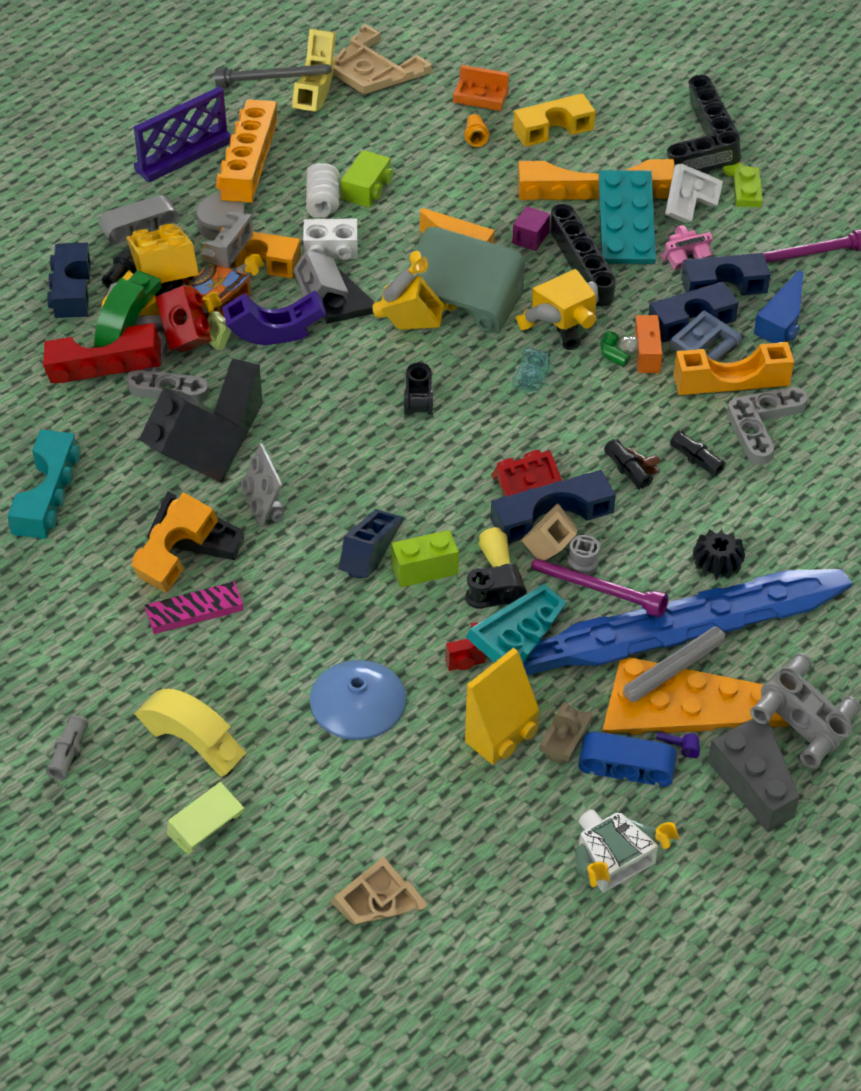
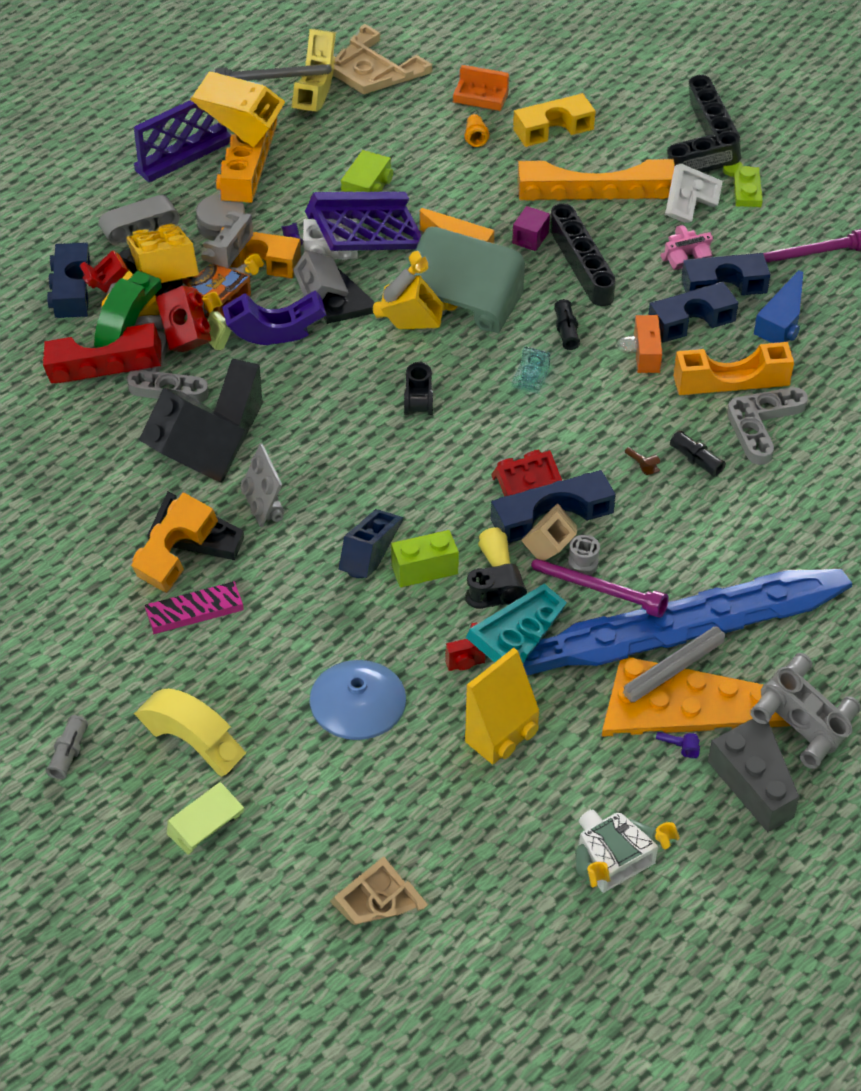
(35, 511): teal arch -> none
(105, 272): none -> red bracket
(238, 105): none -> yellow slope
(292, 231): none -> dark purple hand
(322, 190): white piece -> none
(364, 207): none -> dark purple fence
(563, 302): yellow torso -> none
(565, 733): dark tan hips -> none
(611, 351): green arm -> none
(626, 216): teal plate -> none
(627, 757): blue beam -> none
(628, 464): black pin -> none
(702, 332): sand blue plate -> none
(718, 554): black gear -> none

